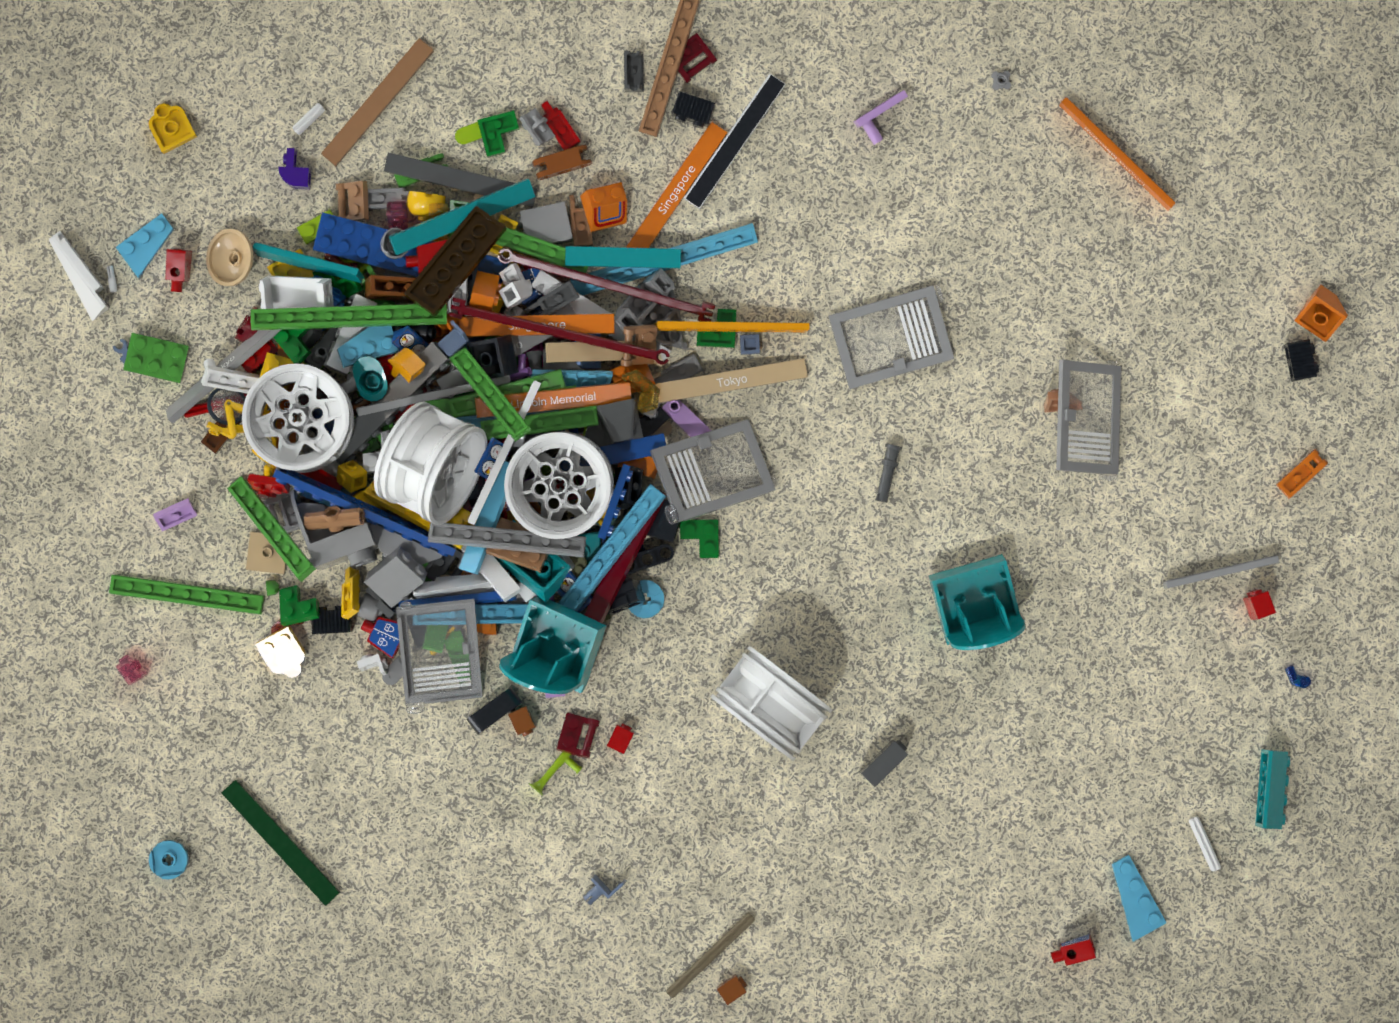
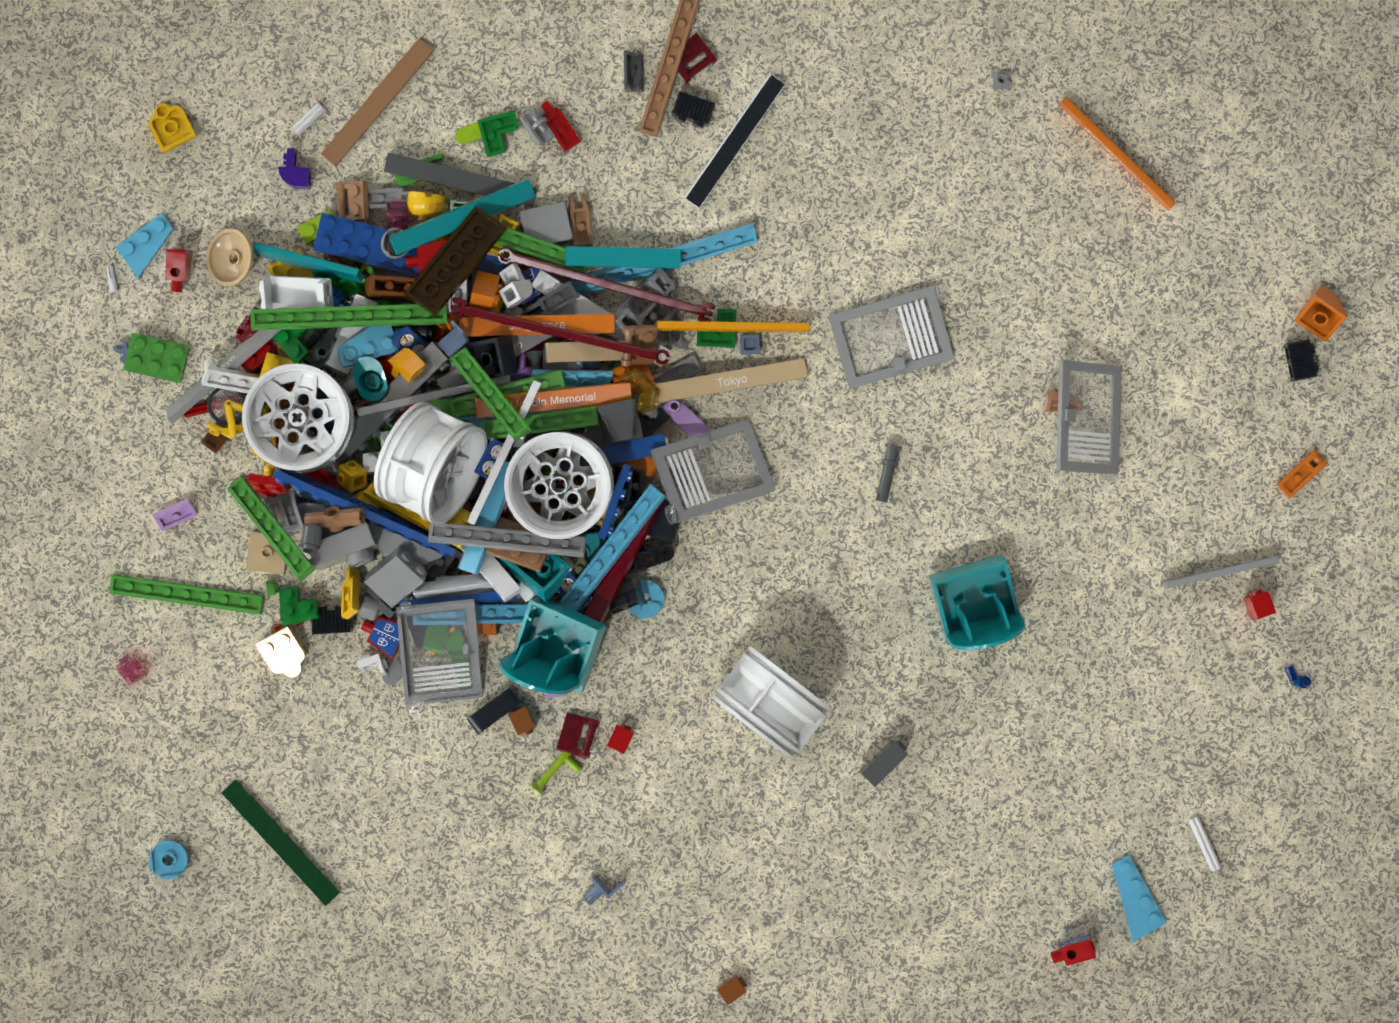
(80, 275): white wedge -> none
(311, 538): none -> dark grey brick
(561, 162): dark orange piece -> none
(605, 206): orange slope -> none
(678, 187): orange tile -> none
(707, 534): green plate -> none
(710, 955): dark tan axle -> none
(866, 120): lavender piece -> none
(1271, 789): teal slope -> none

